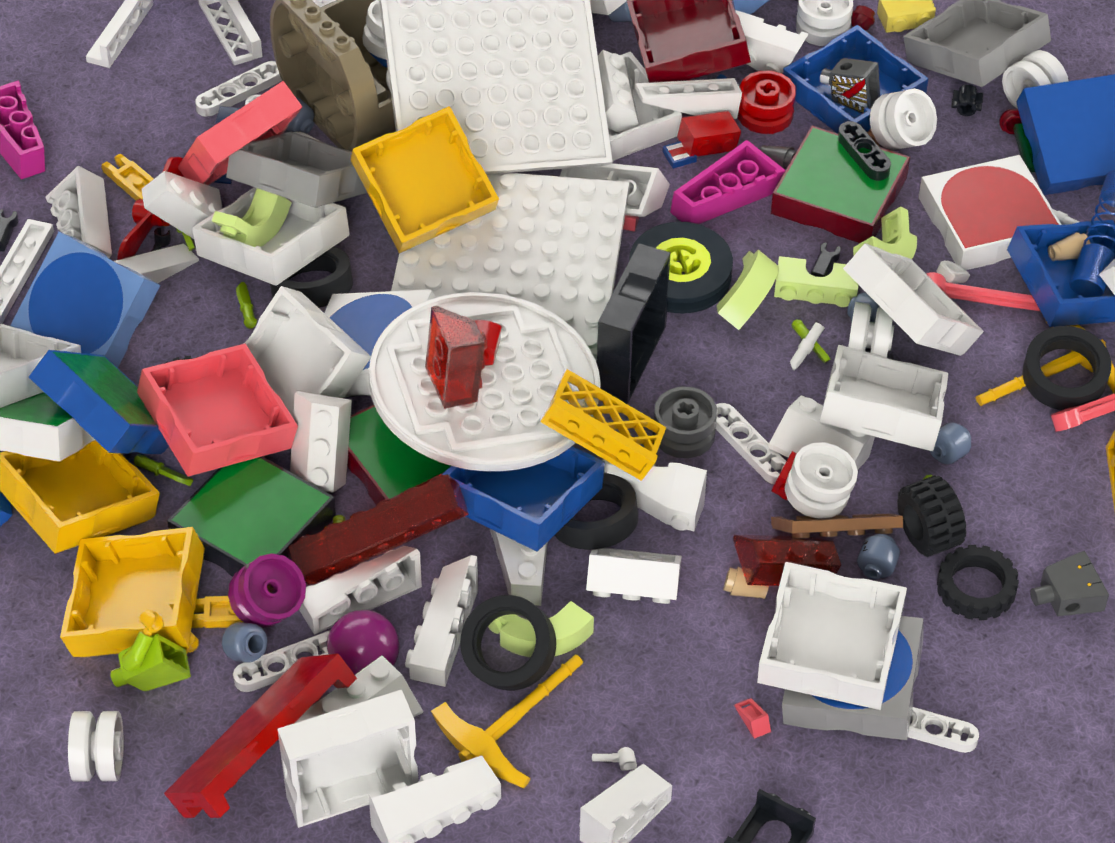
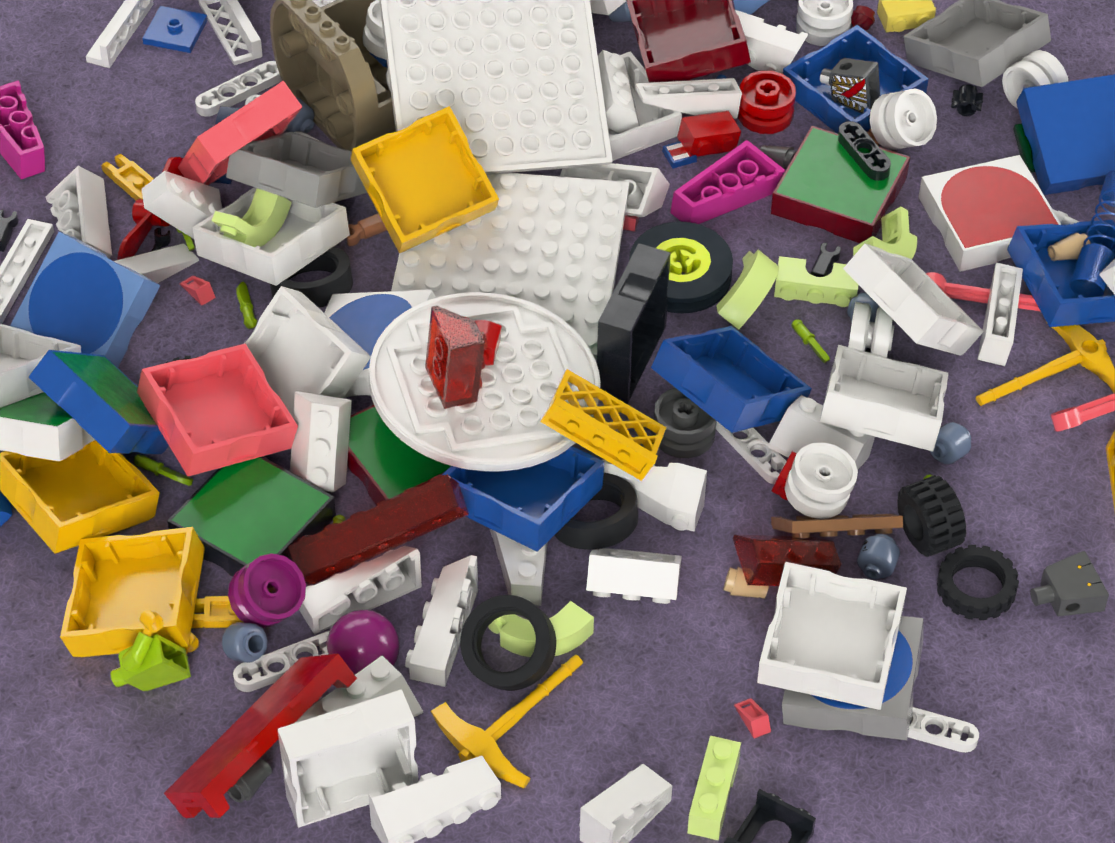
(95, 746): white wheel -> none
(175, 29): none -> plate
(199, 289): none -> coral piece
(250, 781): none -> dark grey cone
(365, 229): none -> nougat bar
(624, 756): white hand -> none
(713, 787): none -> yellowish green arch
(729, 378): none -> blue tile
(806, 345): white piece -> none
(952, 272): white tile -> none
(1000, 315): none -> white slope
(1009, 119): dark red plate -> none
(1072, 339): black tyre -> none

